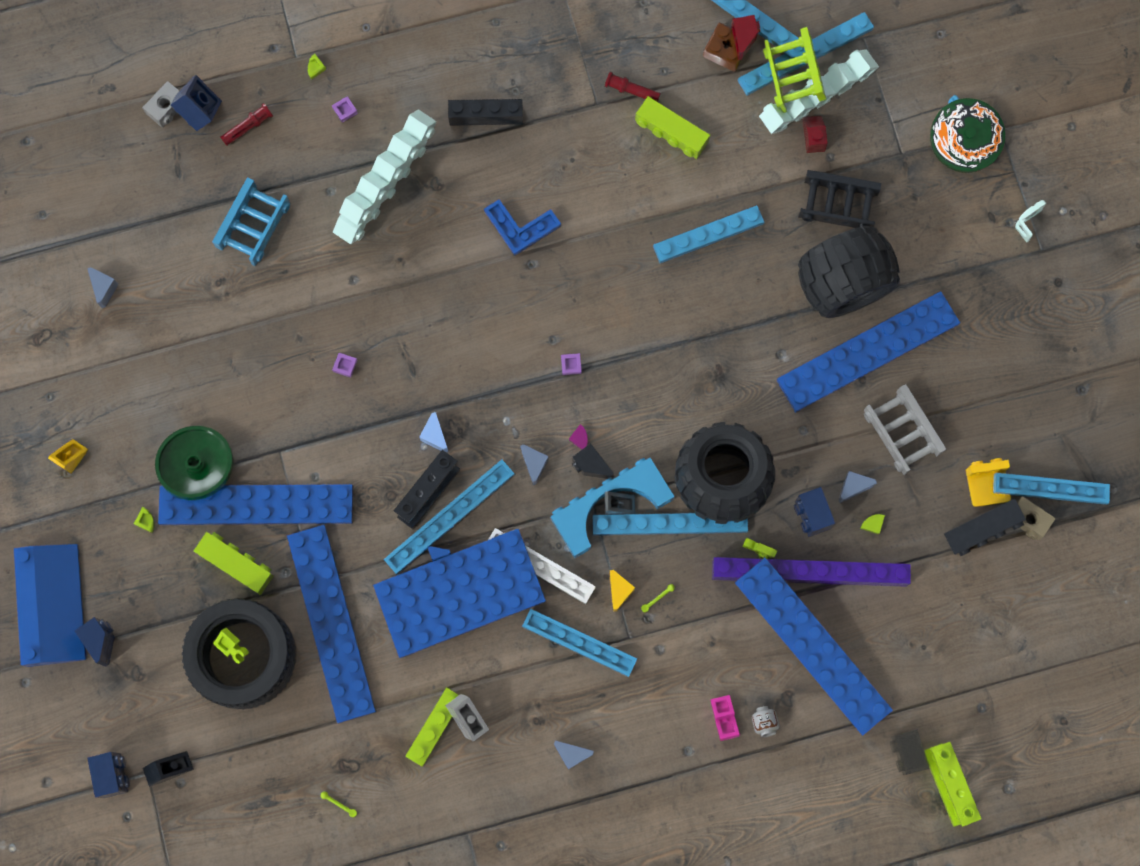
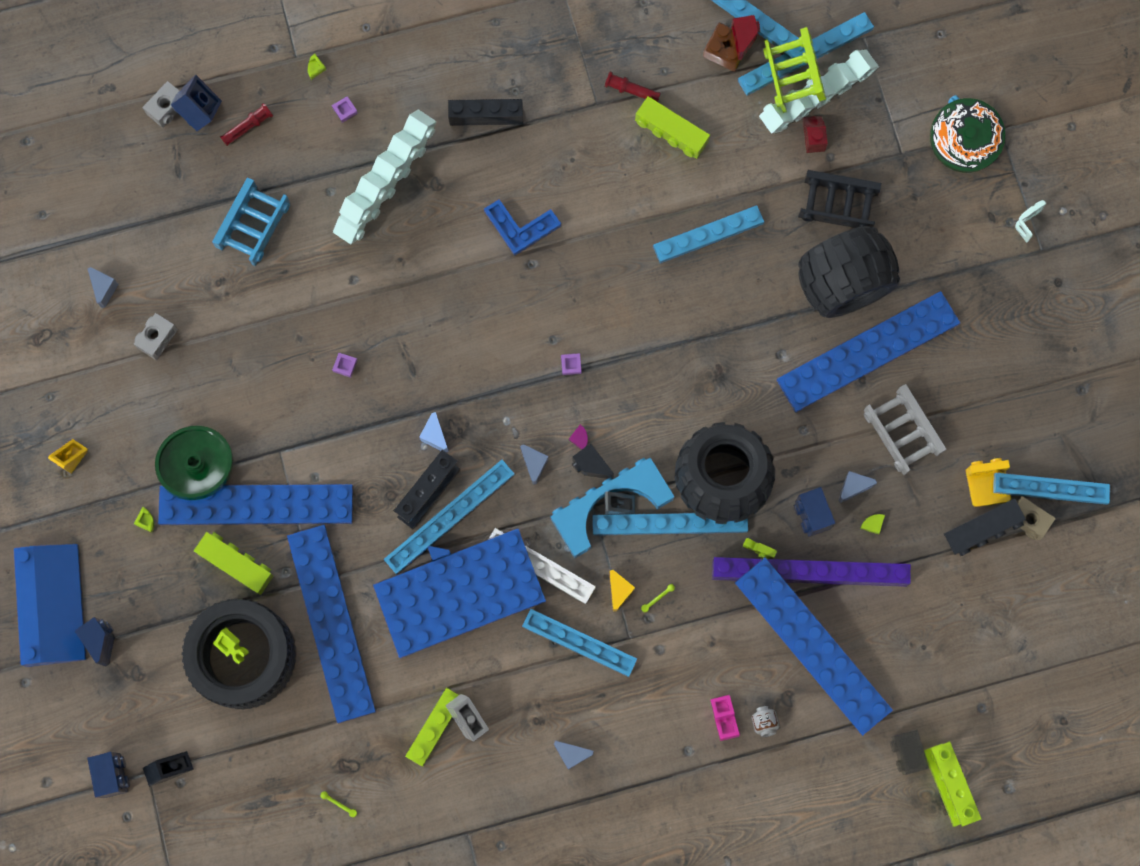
(155, 347): none -> light grey brick

